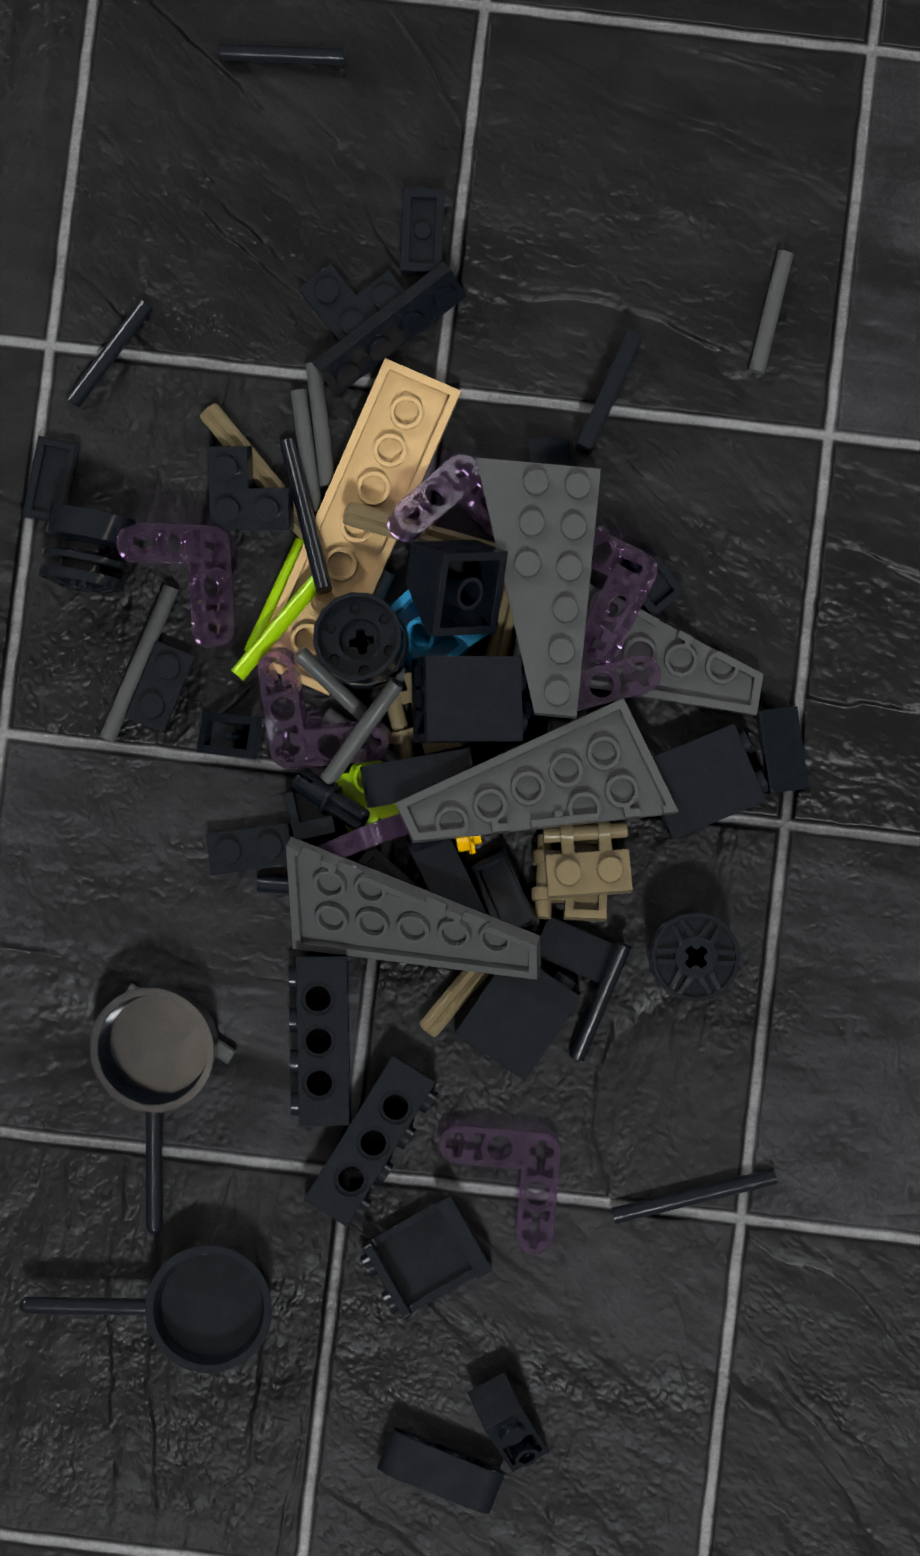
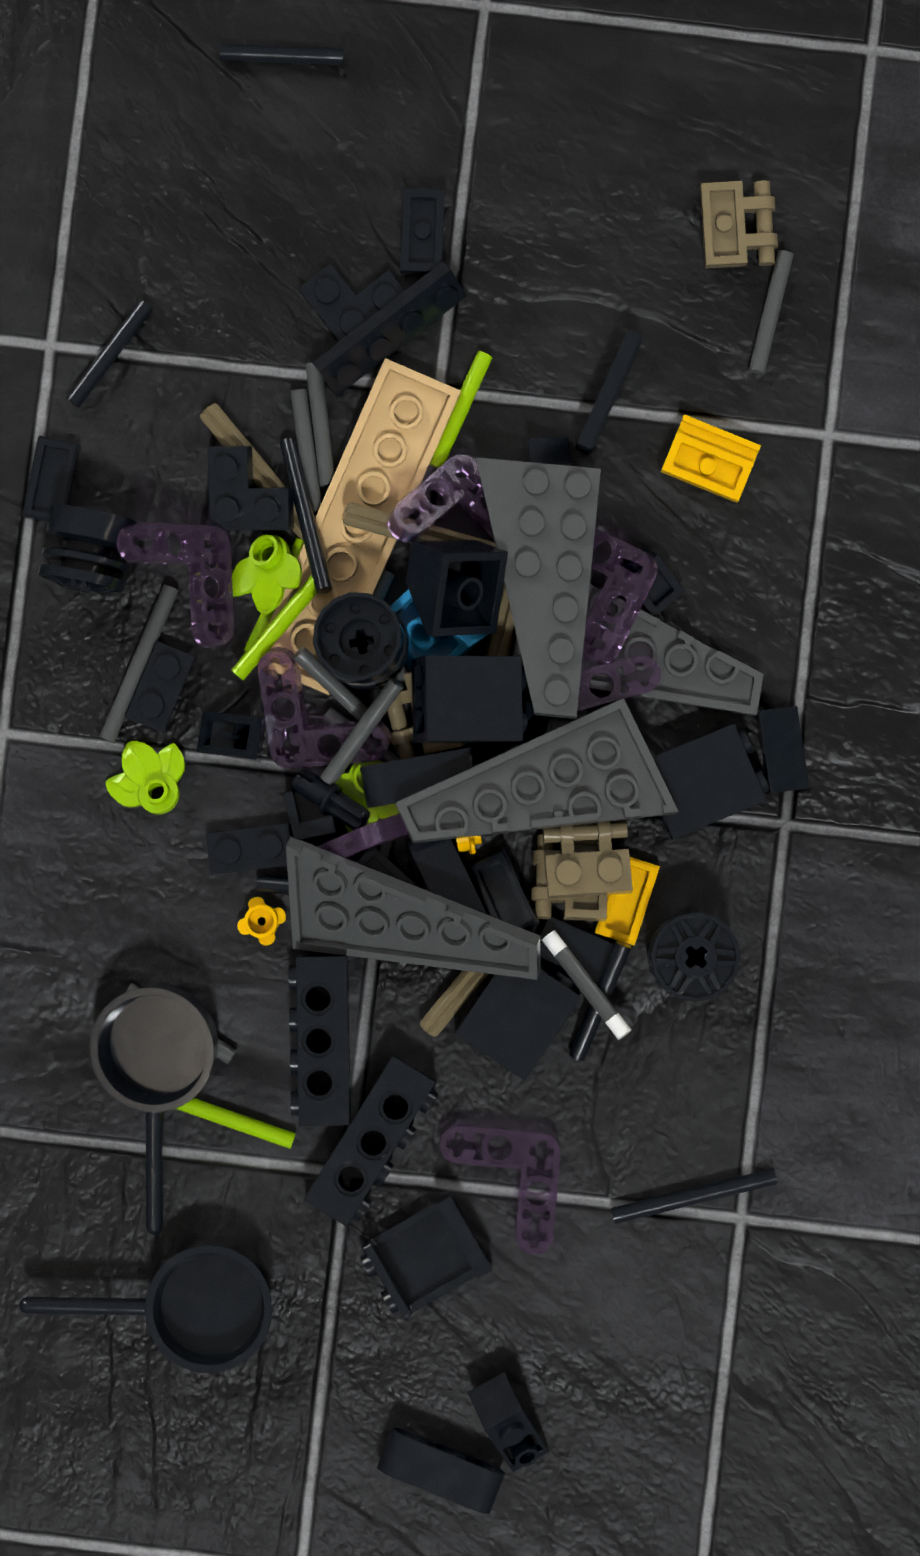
(143, 773): none -> lime plate
(239, 1122): none -> lime bar
(265, 932): none -> yellow plate
(266, 575): none -> lime plate
(468, 392): none -> lime bar
(586, 985): none -> dark grey bar
(627, 910): none -> yellow tile
(710, 458): none -> yellow plate
(724, 224): none -> dark tan plate

